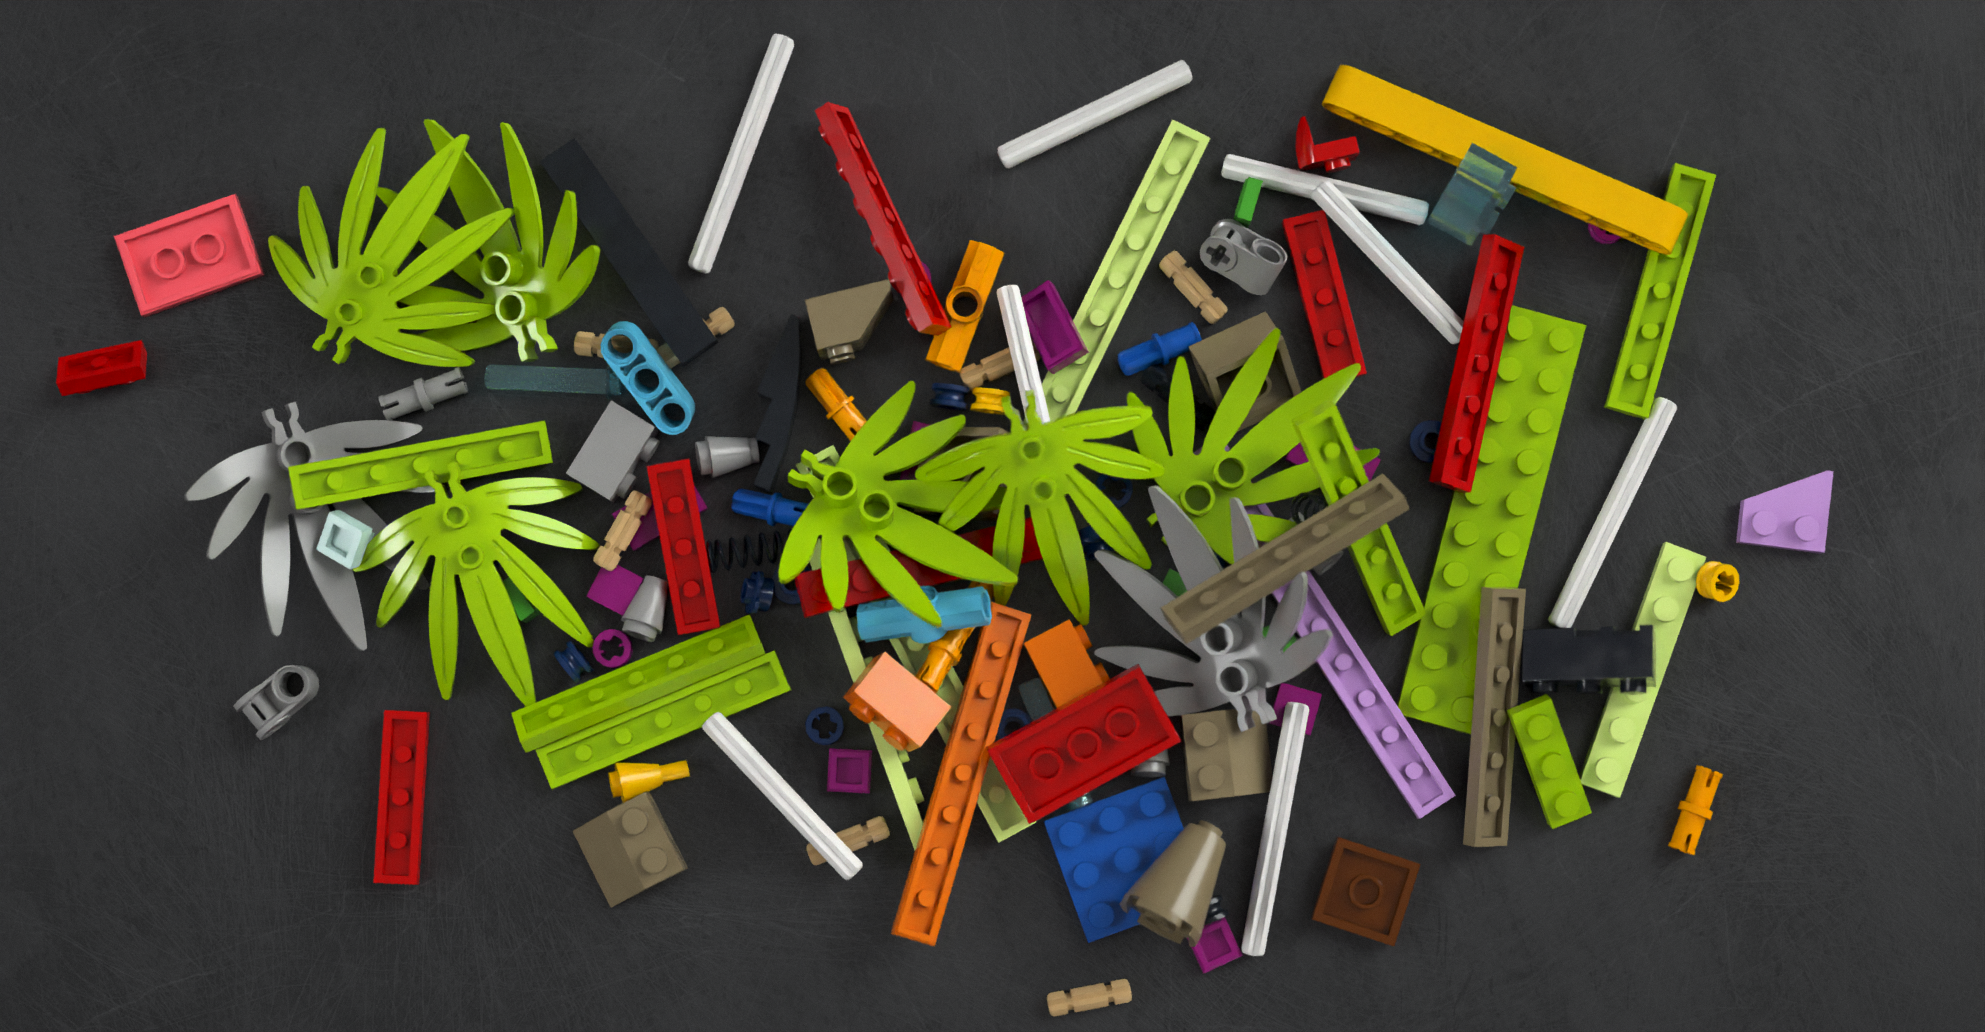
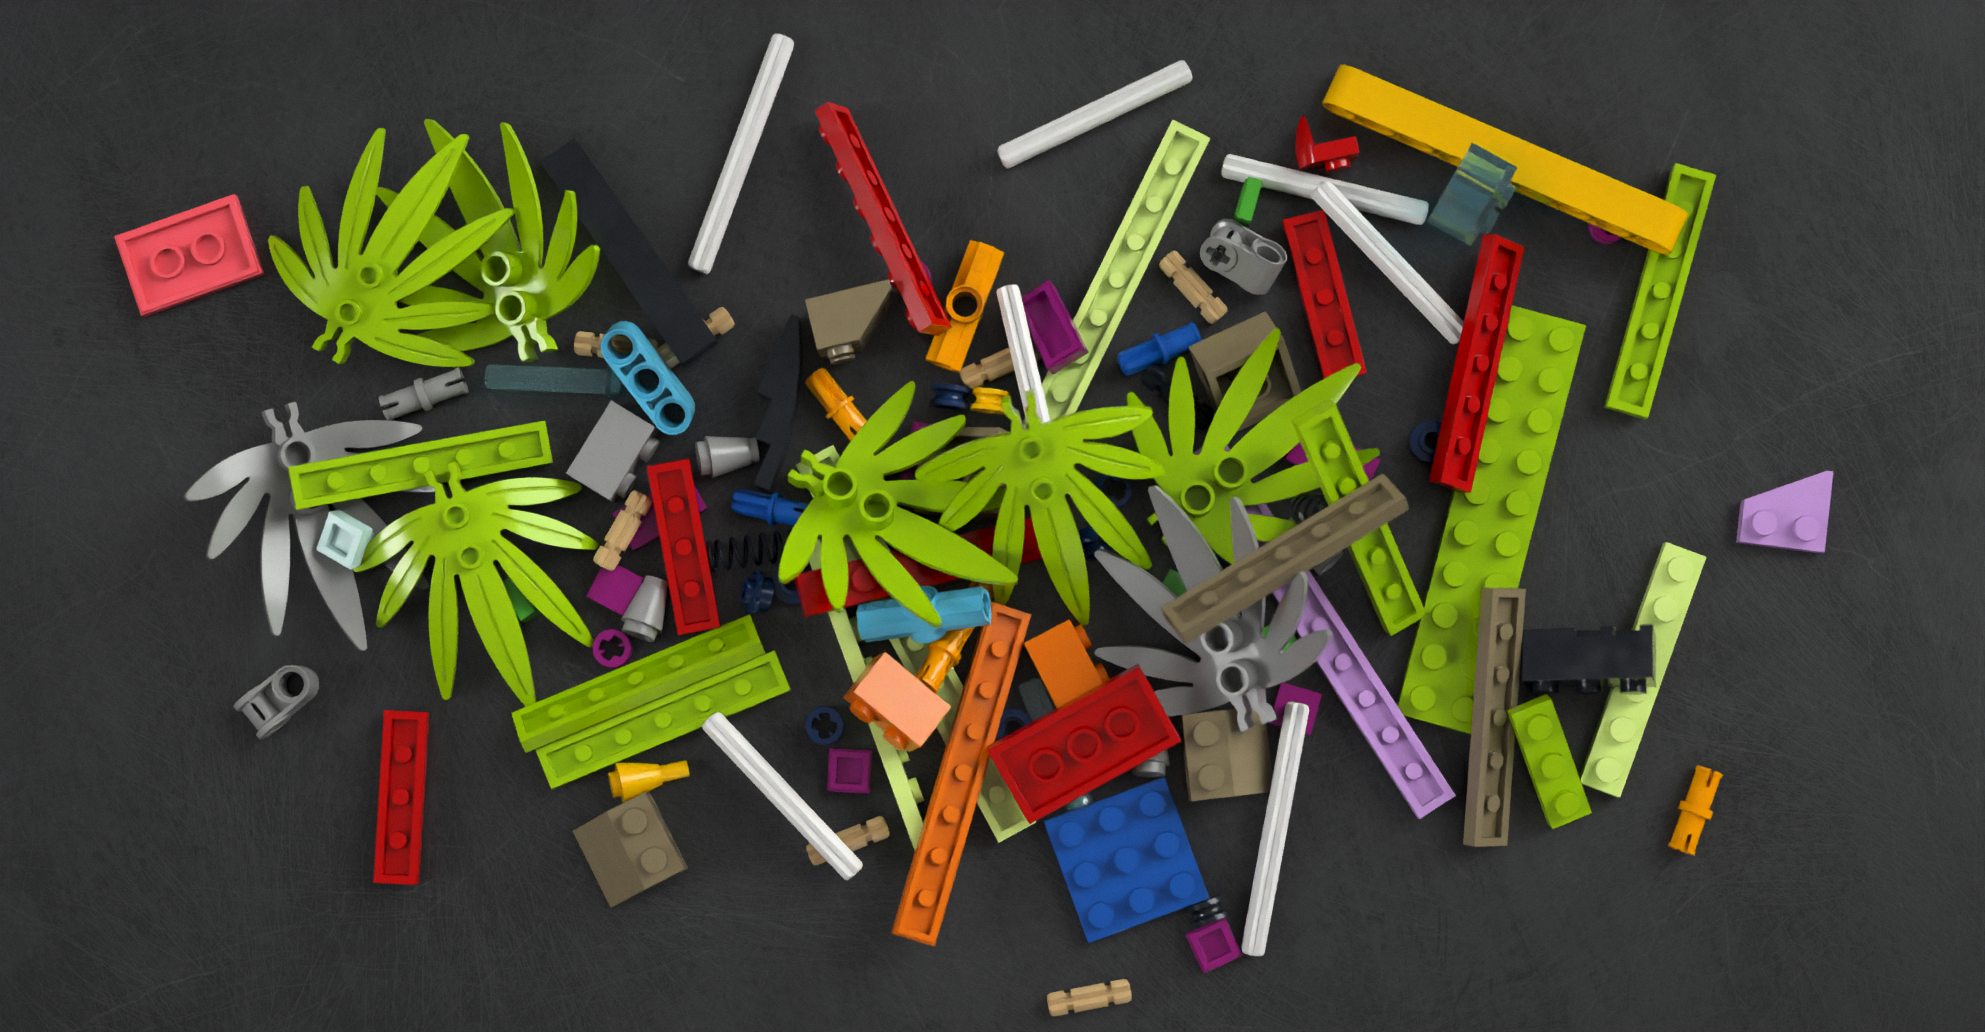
(101, 368): red plate -> none
(573, 661): dark blue bush -> none
(1179, 884): dark tan cone -> none
(1365, 891): reddish brown plate -> none
(1612, 513): white axle -> none
(1727, 584): yellow bush -> none

